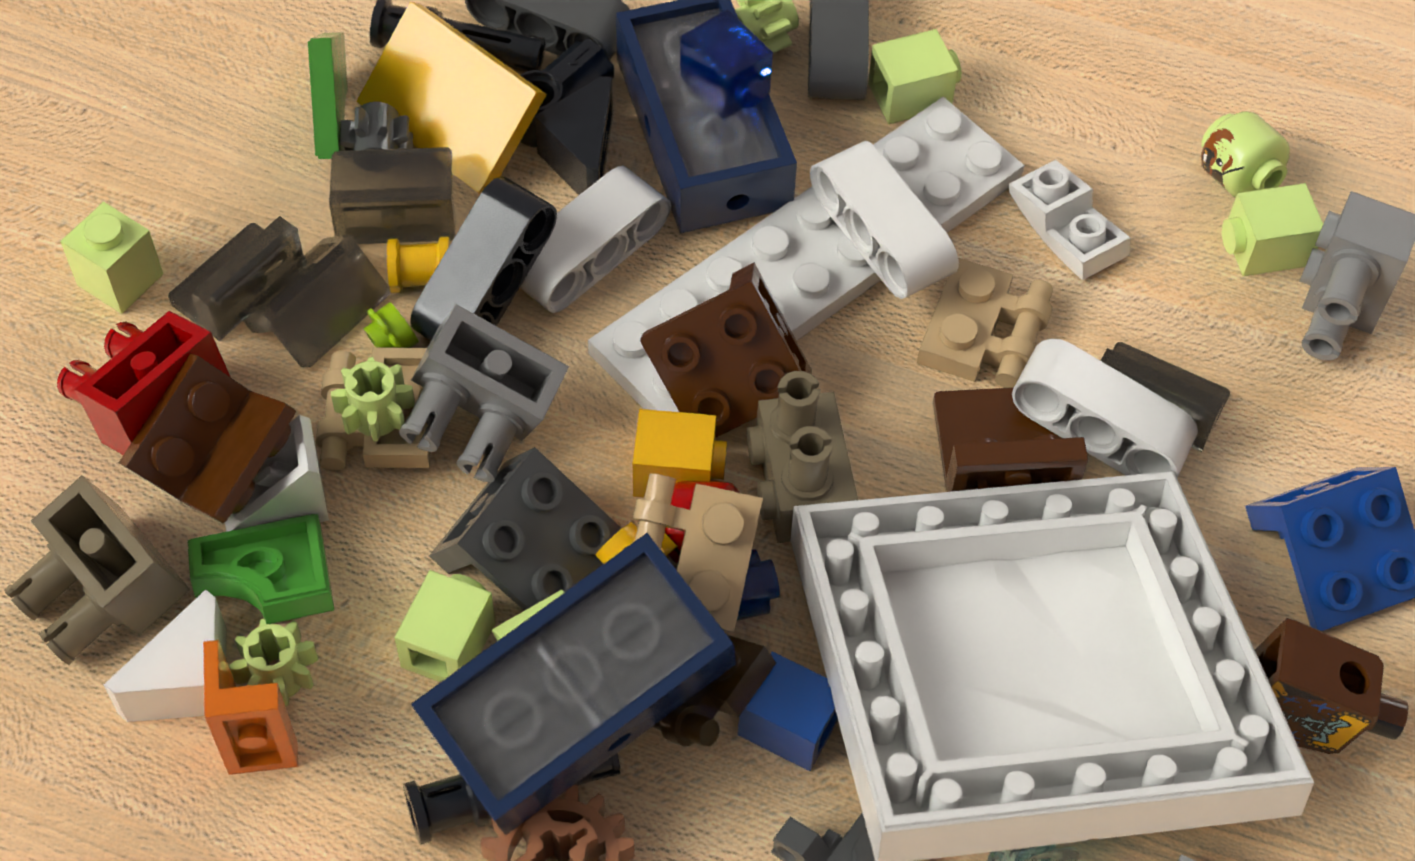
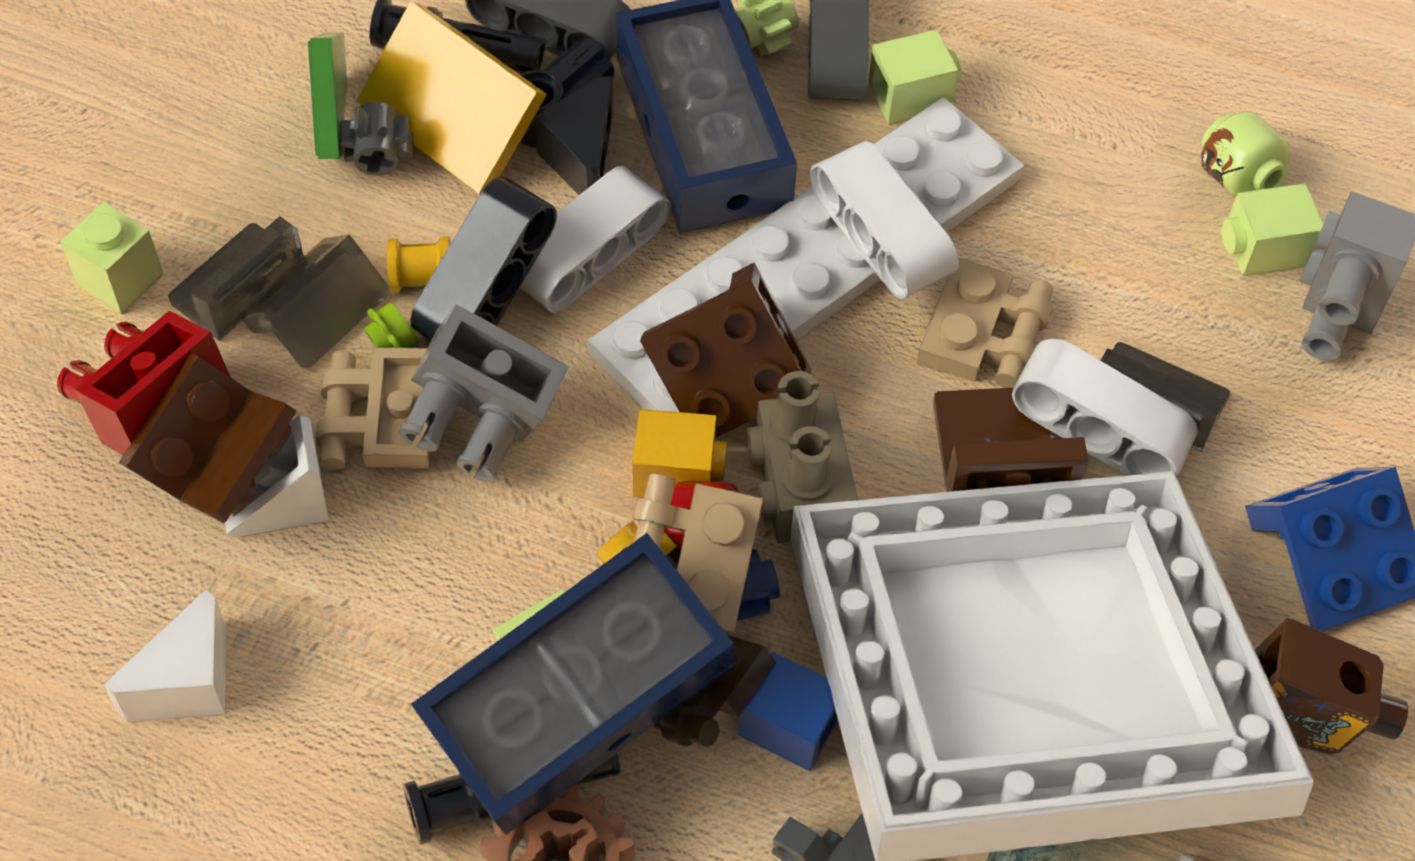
(111, 558): dark tan brick -> none
(246, 721): orange panel -> none
(269, 565): bright green tile -> none
(273, 643): yellowish green gear -> none
(373, 398): yellowish green gear -> none
(393, 195): clear smoke panel -> none
(445, 625): yellowish green brick -> none
(528, 531): dark grey bracket -> none
(726, 64): clear blue brick -> none
(1063, 216): white slope -> none

